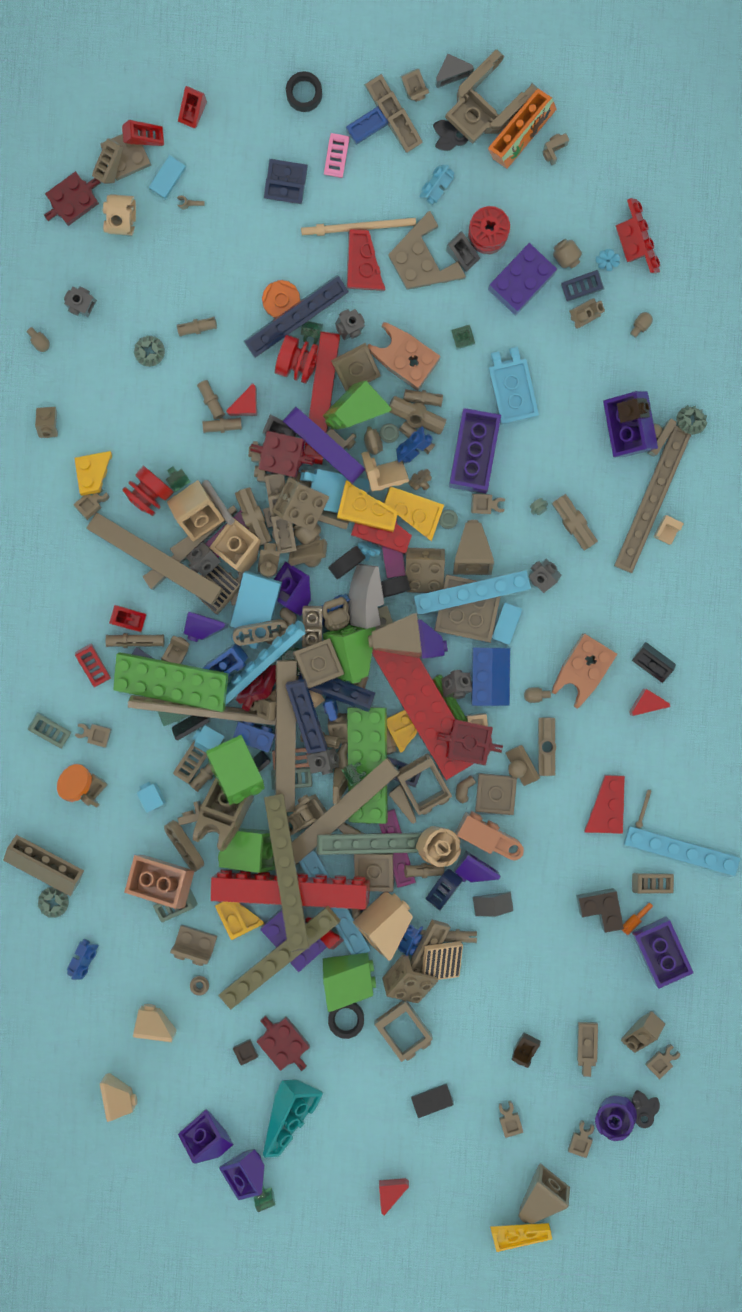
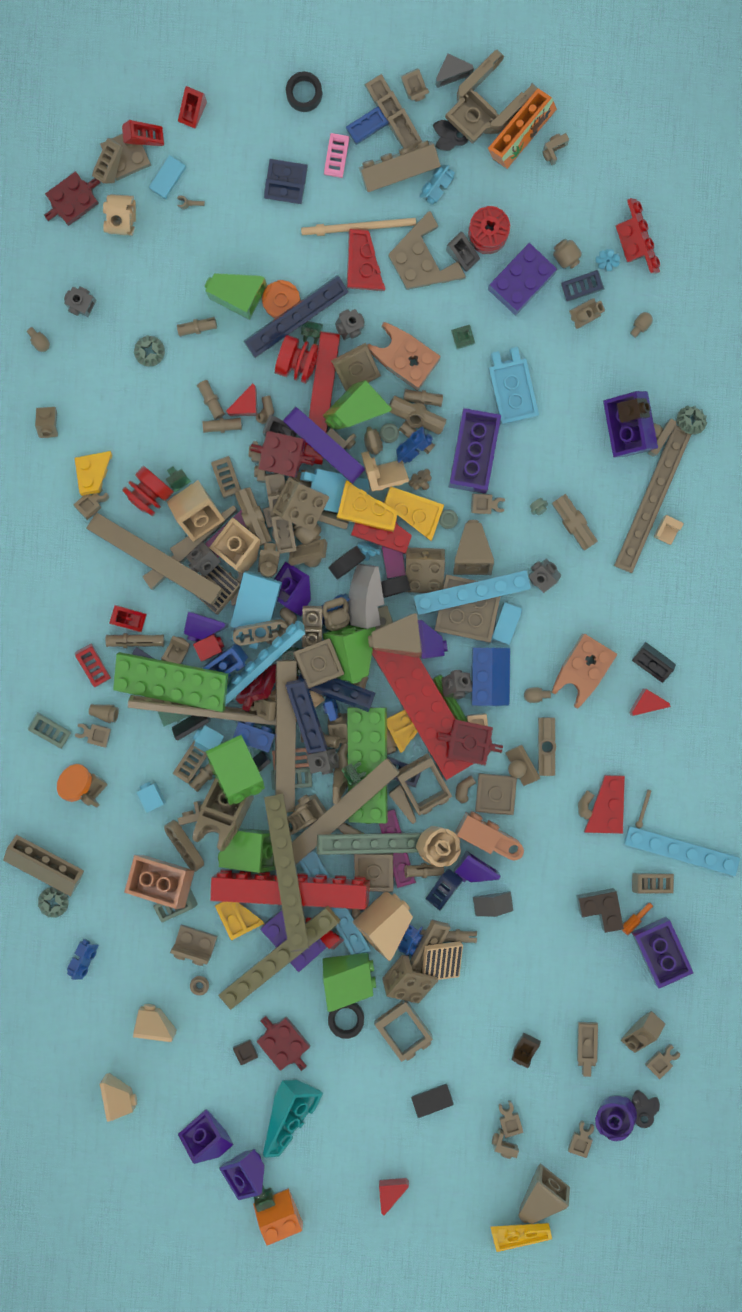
(107, 713): none -> dark tan cone
(209, 647): none -> red brick
(218, 502): light grey bar -> none
(232, 491): none -> dark tan slope
(236, 292): none -> bright green slope
(268, 409): none -> dark tan arm
(279, 1220): none -> orange slope
(399, 166): none -> dark tan brick
(506, 1149): none -> dark tan bracket
(583, 810): none -> dark tan arm

